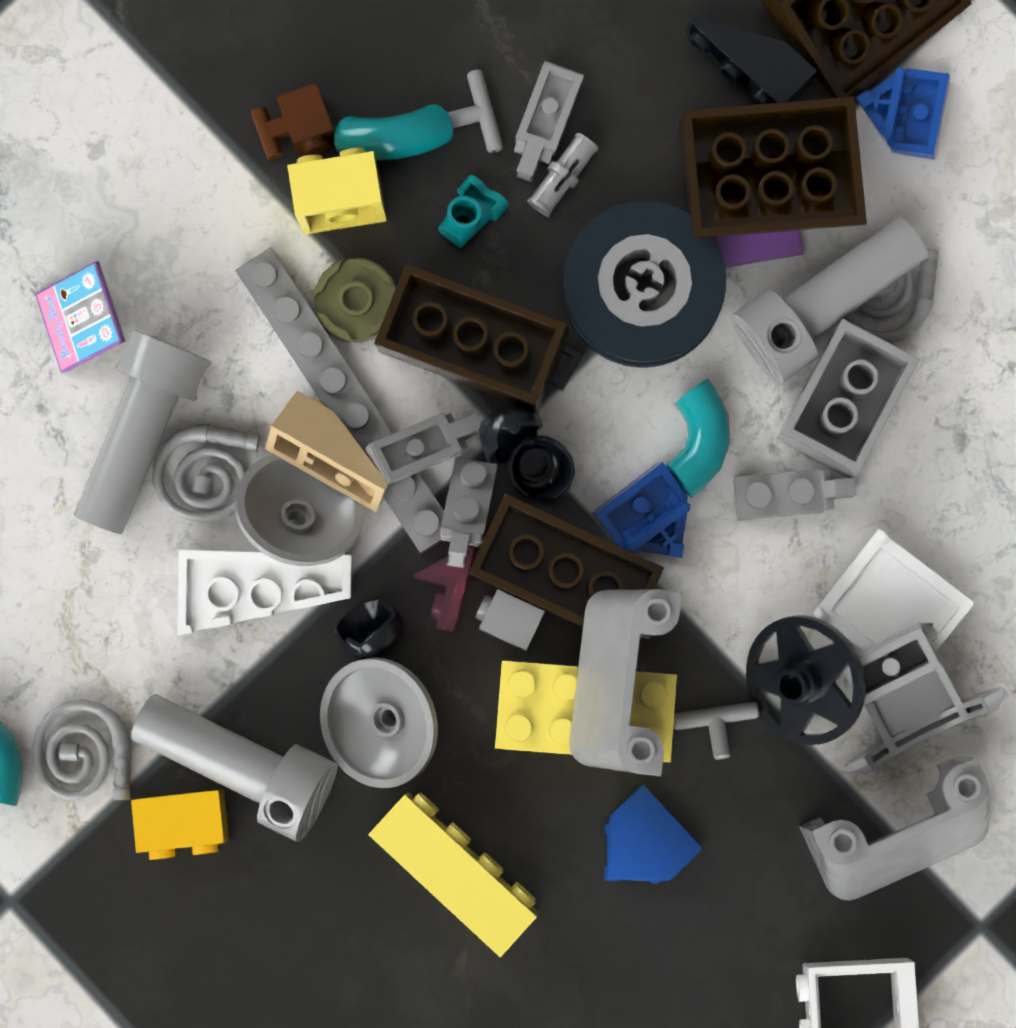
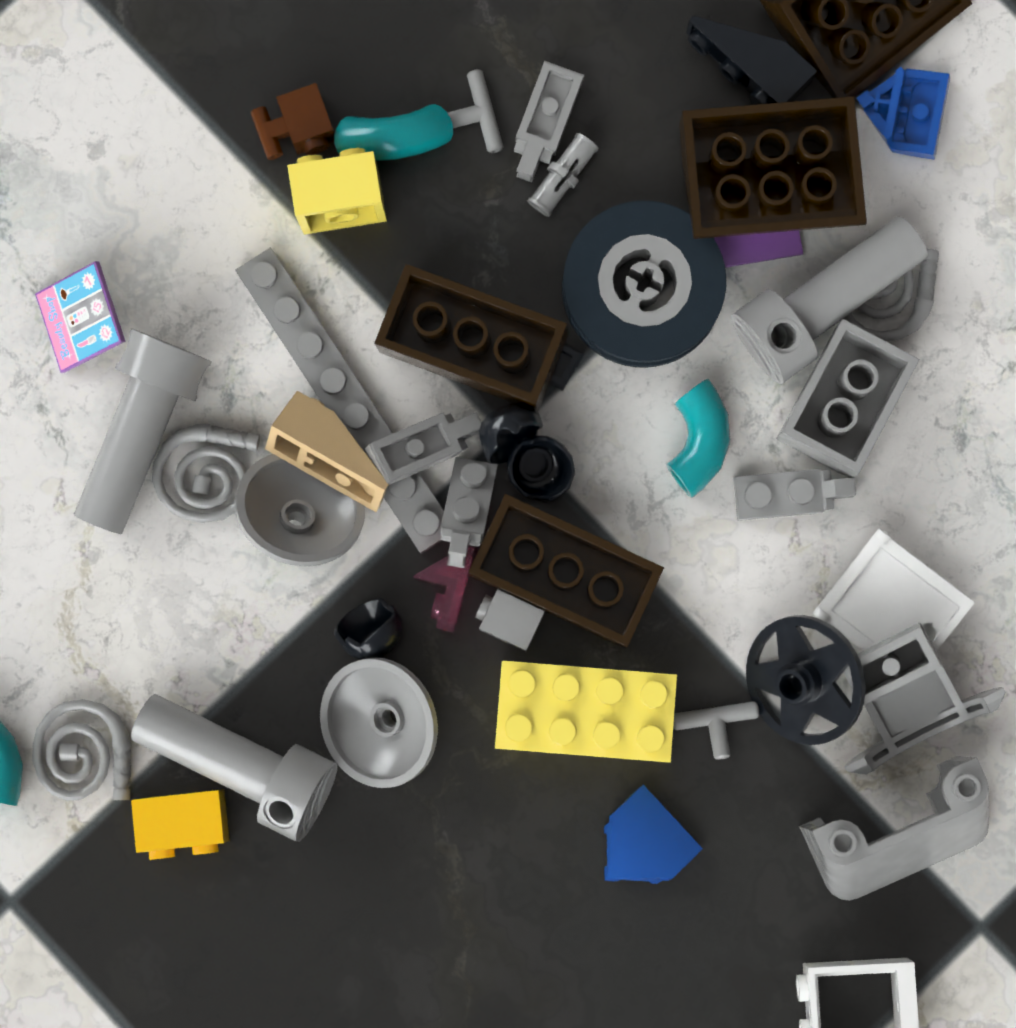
(247, 585): white wing -> none
(353, 299): olive tile -> none
(454, 873): light yellow brick -> none
(475, 206): teal plate -> none
(606, 679): light grey windscreen -> none
(647, 514): blue slope -> none

